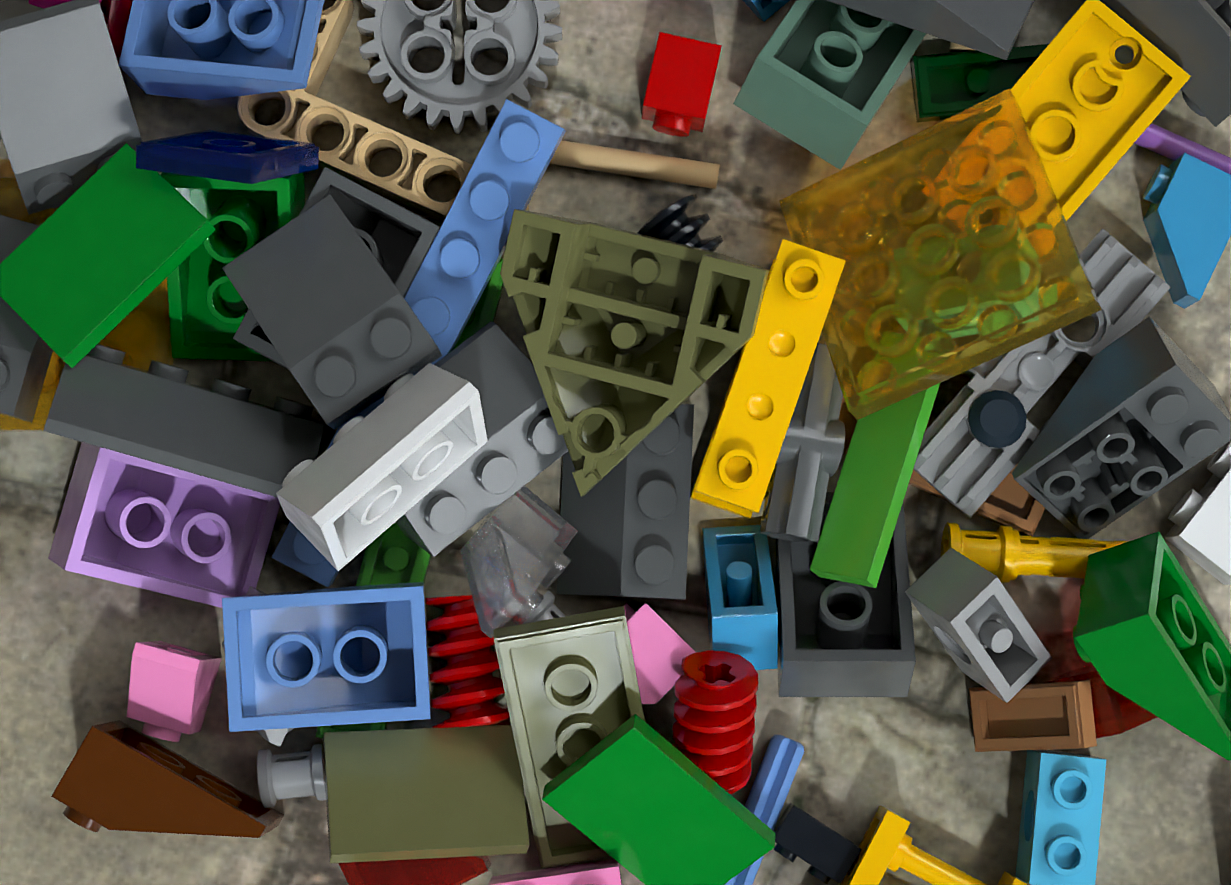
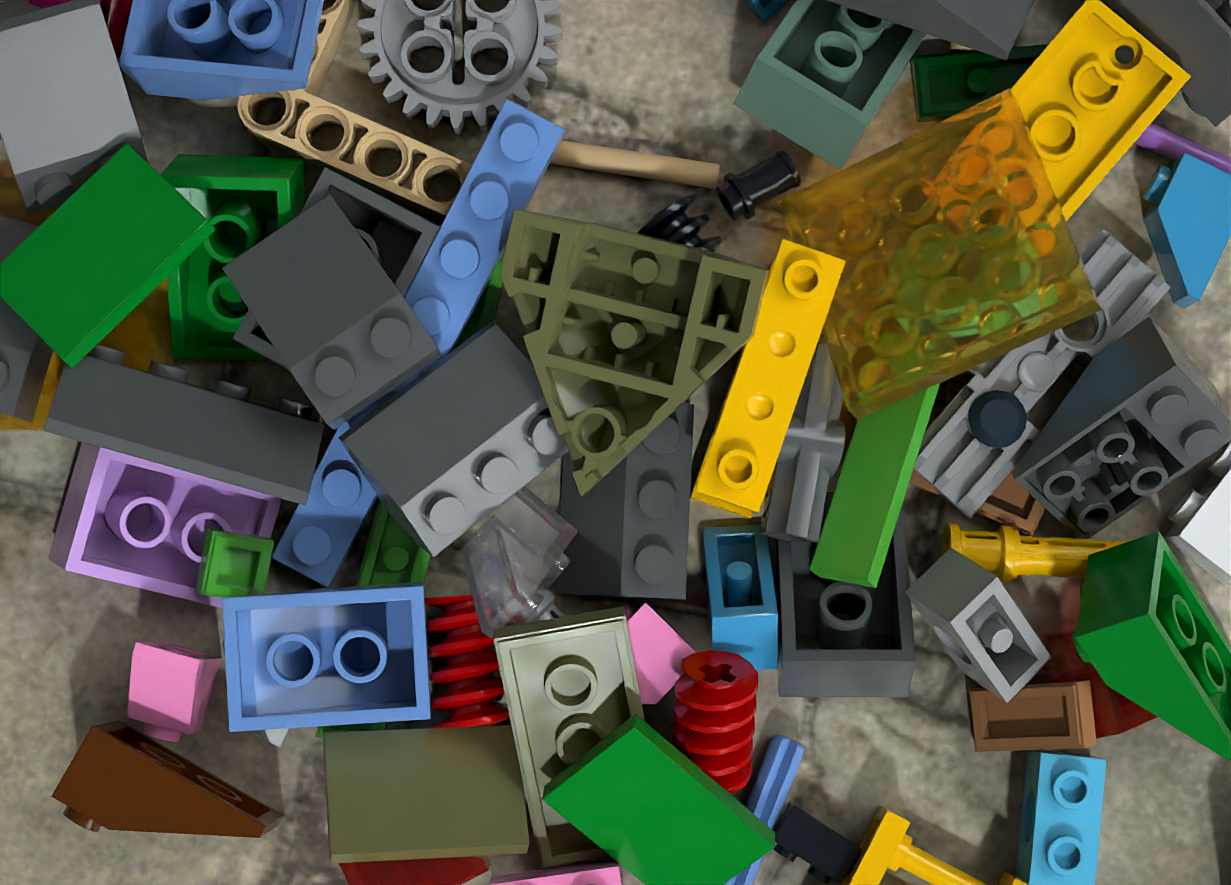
(227, 156): clear blue tile -> none
(233, 563): none -> bright green tile
(291, 775): light grey bush -> none
(384, 463): white slope -> none
(680, 84): red brick -> none
(757, 185): none -> black pin

